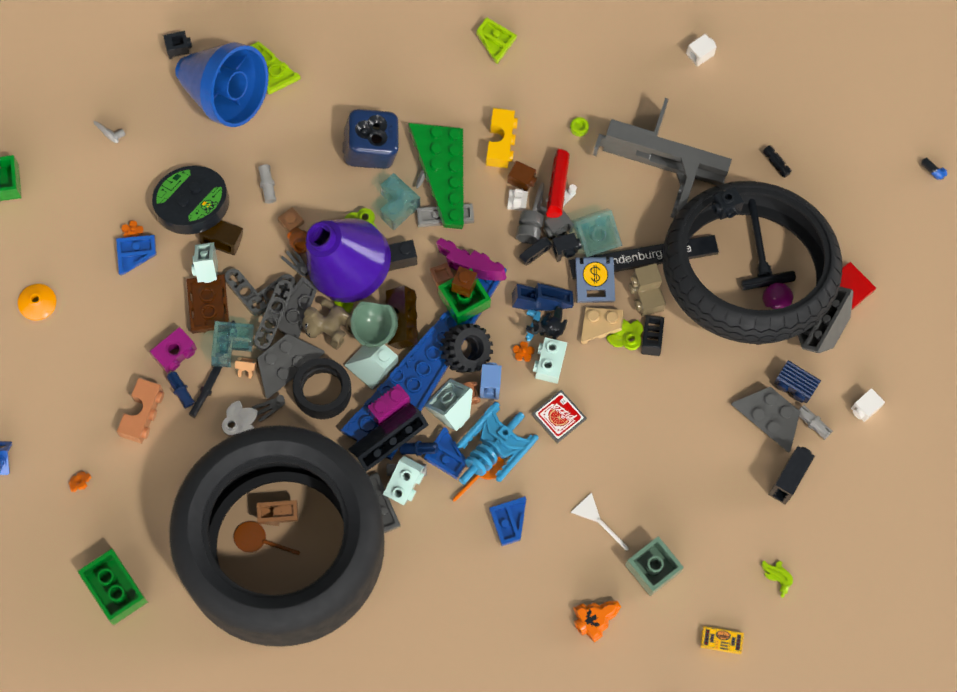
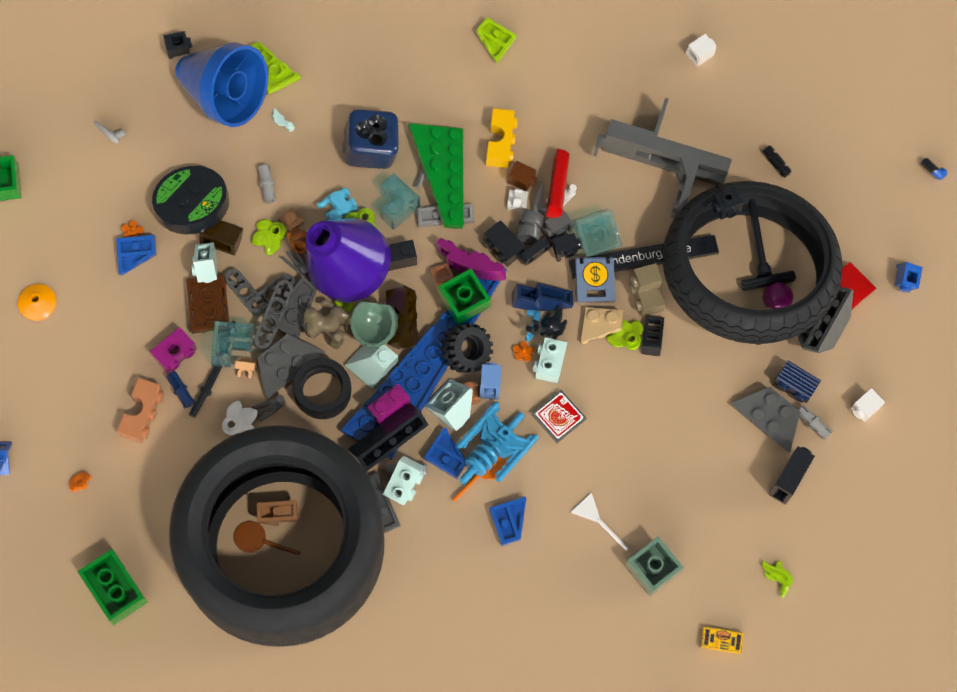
(266, 236): none -> lime plate
(280, 120): none -> light aqua piece
(339, 204): none -> medium azure animal
(419, 448): dark blue axle -> none
(464, 281): reddish brown brick -> none
(503, 243): none -> black brick
(579, 126): lime tile -> none
(595, 618): orange rock -> none
(908, 276): none -> blue brick

